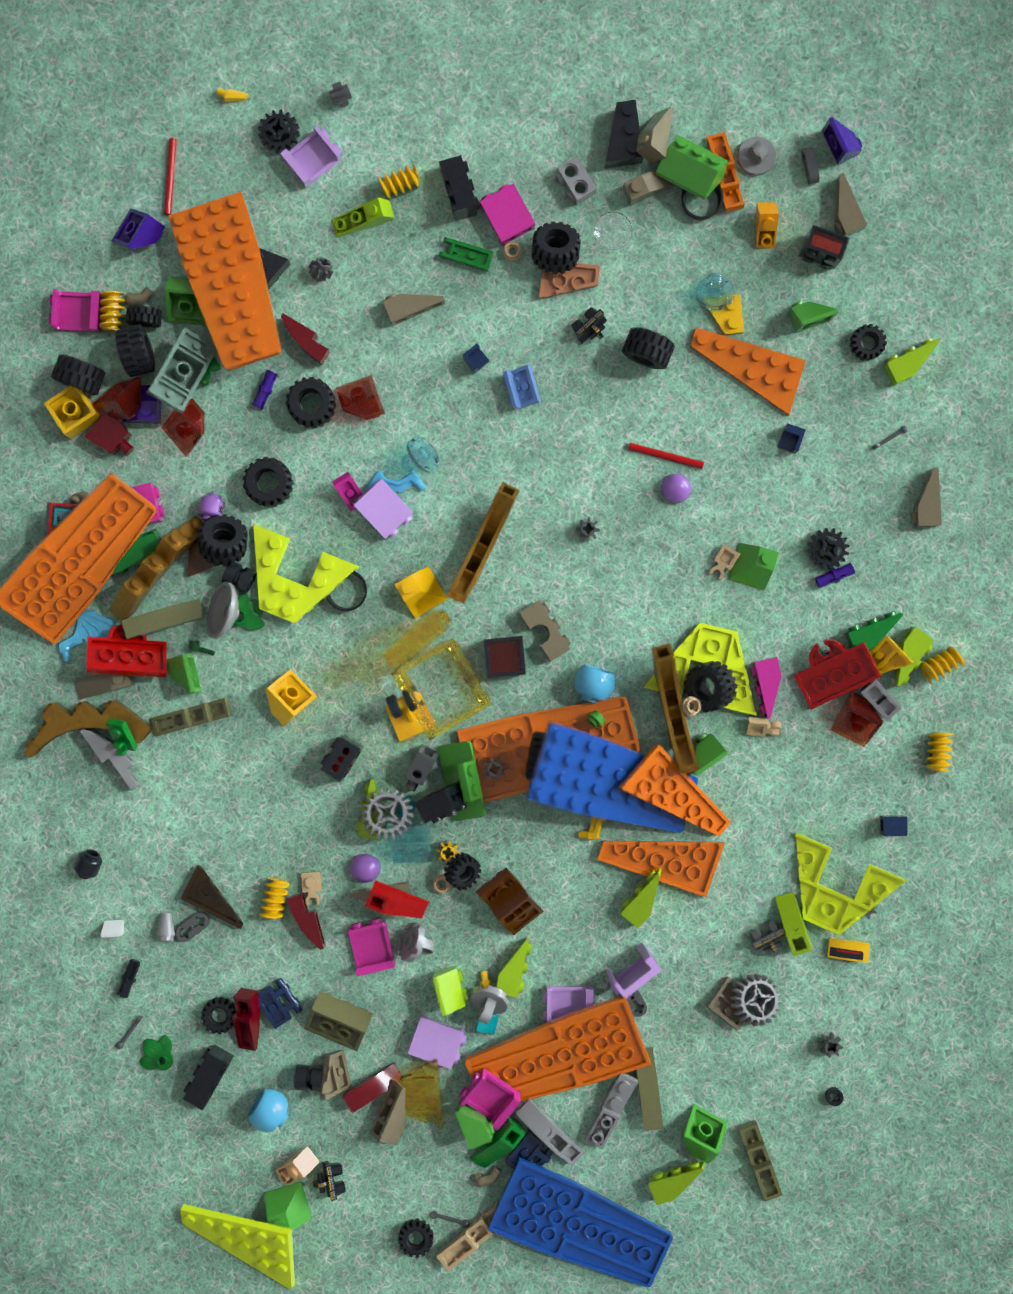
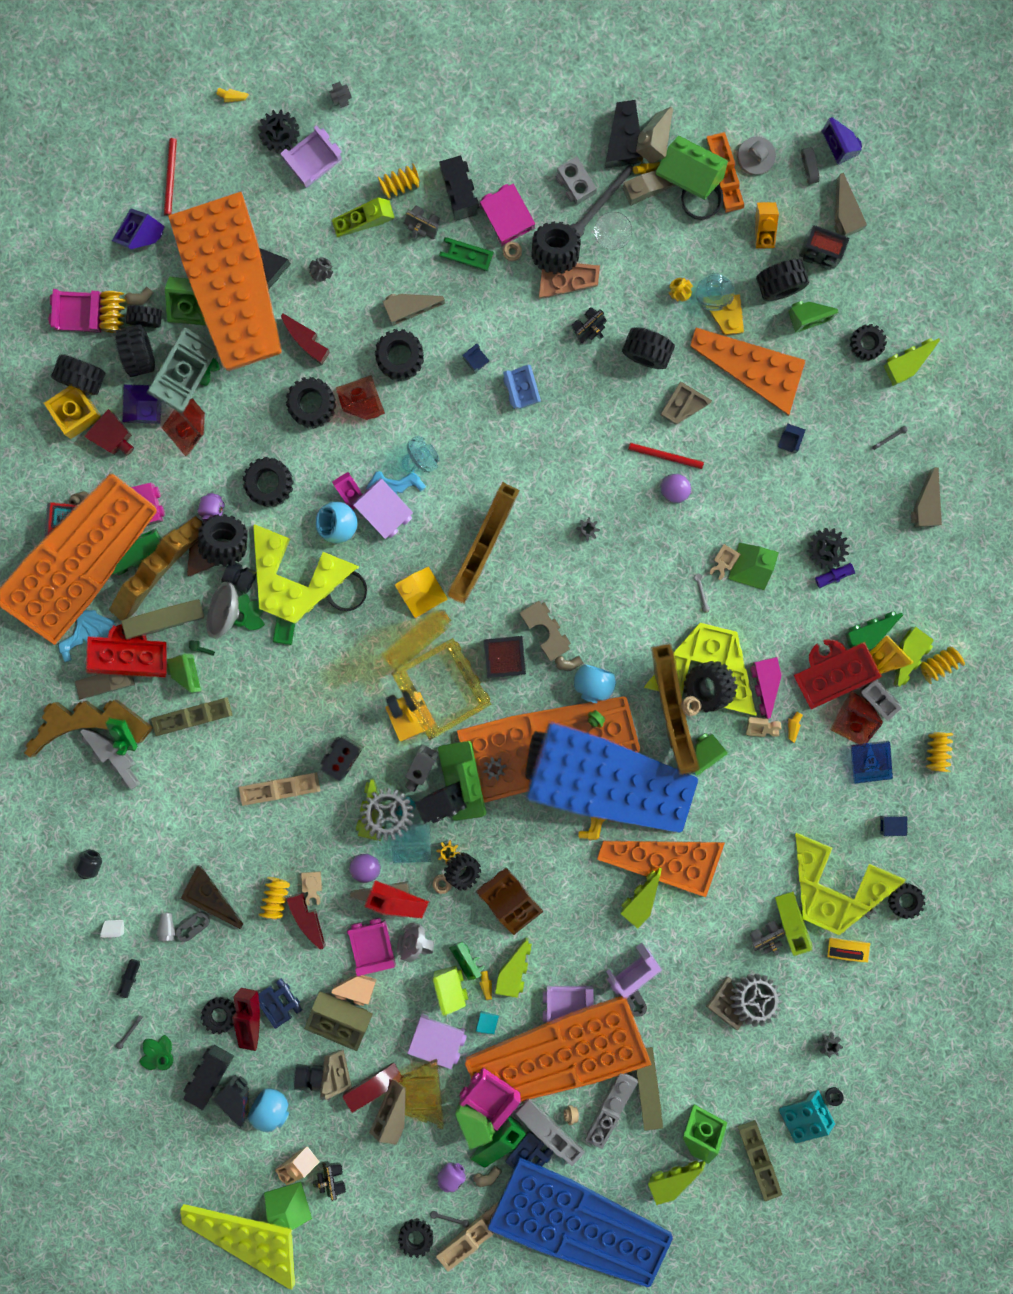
(121, 399): clear red slope -> none
(234, 1100): none -> black slope
(264, 389): dark purple pin -> none
(279, 789): none -> tan slope
(283, 631): none -> green tile
(288, 697): yellow slope -> none
(336, 522): none -> medium azure wheel
(355, 988): none -> light nougat slope
(399, 338): none -> black tyre
(420, 224): none -> dark grey hips
(451, 1177): none -> medium lavender head
(466, 962): none -> green plate
(489, 1002): light grey tile -> none
(566, 665): none -> dark tan arm
(571, 1115): none -> tan plate
(579, 226): none -> dark grey piece
(645, 168): none -> yellow bar
(660, 783): orange wing -> none
(680, 289): none -> yellow gear
(684, 403): none -> dark tan wing
(698, 577): none -> light grey hinge
(782, 279): none -> black tyre
(794, 726): none -> yellow bar
(808, 1118): none -> teal bracket
(871, 762): none -> clear blue tile
(914, 909): none -> black tyre

